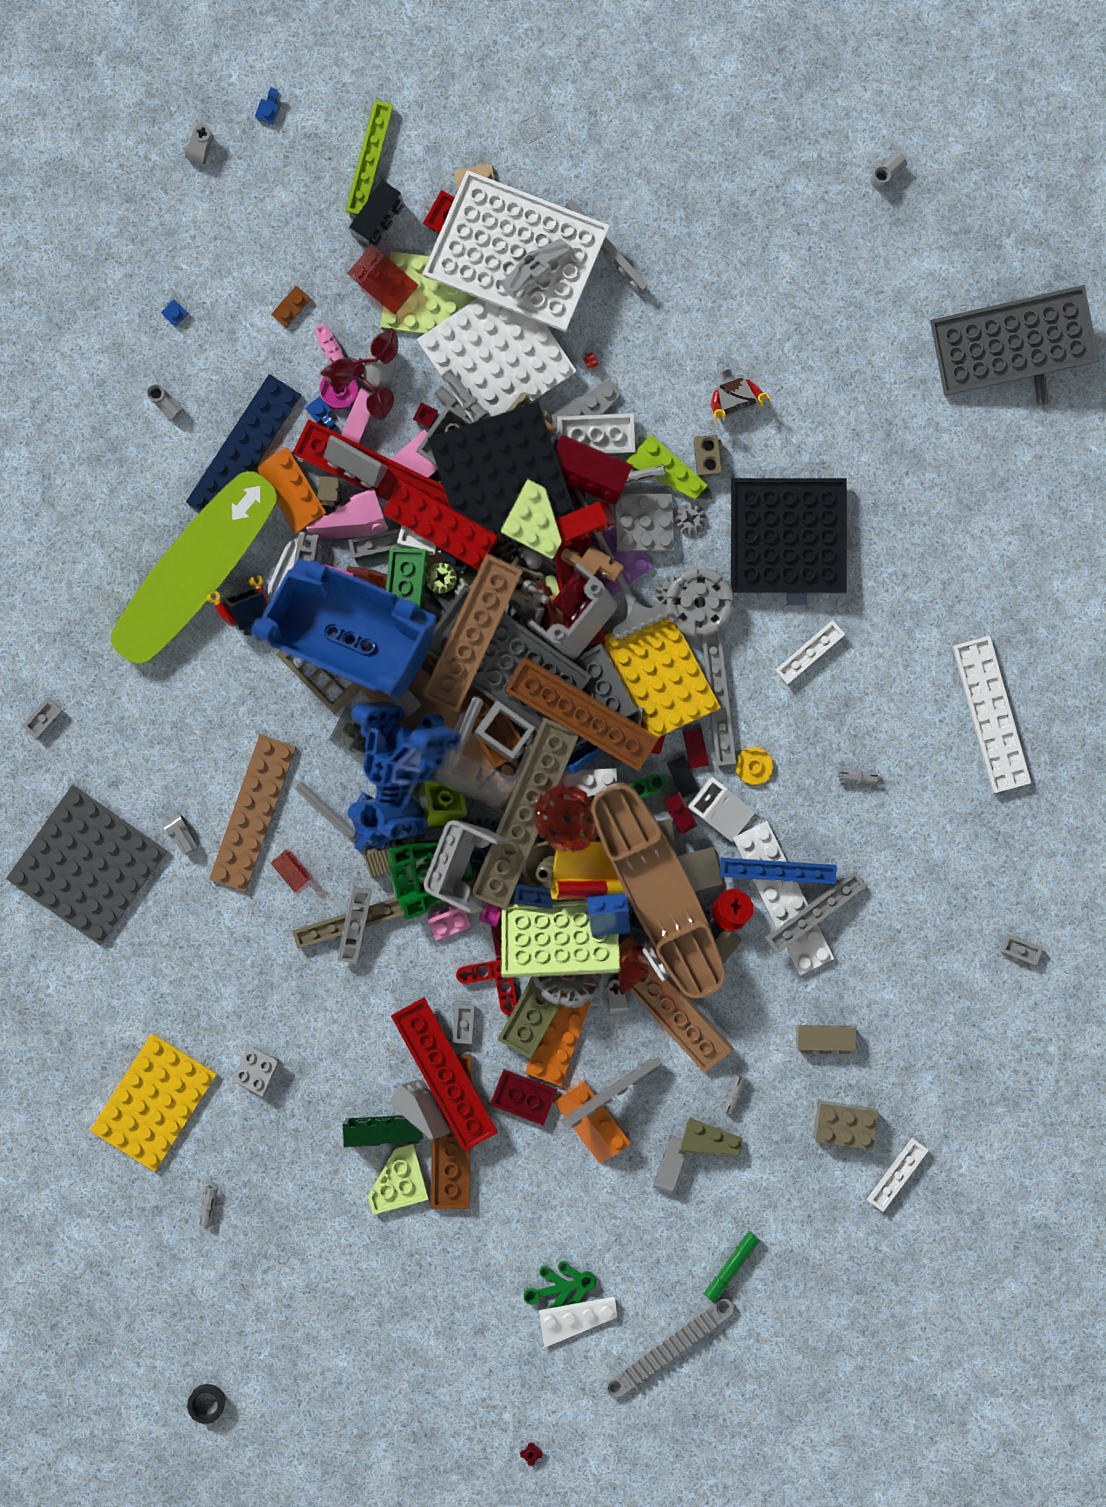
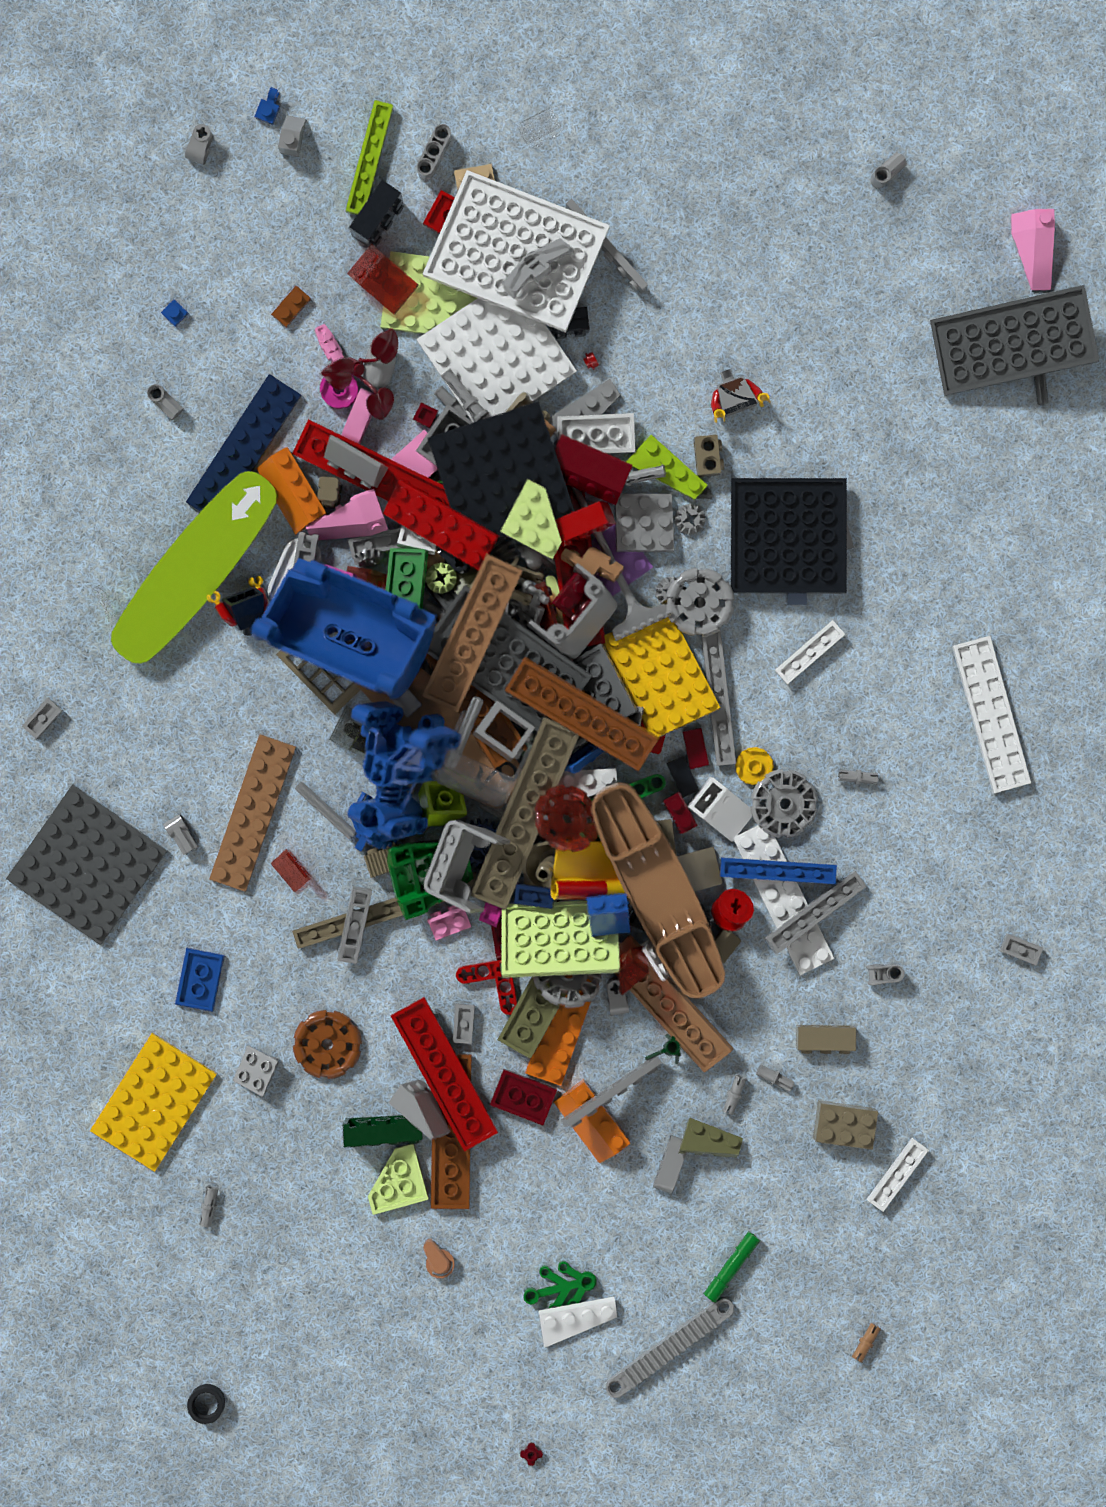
(199, 979): none -> blue tile
(291, 136): none -> light grey slope
(319, 411): blue plate -> none
(322, 1055): none -> dark orange plate
(368, 557): none -> light grey gear
(434, 143): none -> light grey beam
(437, 1259): none -> nougat piece
(578, 326): none -> black brick
(670, 1048): none -> dark green plant
(774, 797): none -> light grey plate
(775, 1078): none -> light grey axle
(866, 1342): none -> medium nougat pin
(883, 973): none -> light grey piece
(1035, 243): none -> bright pink wedge

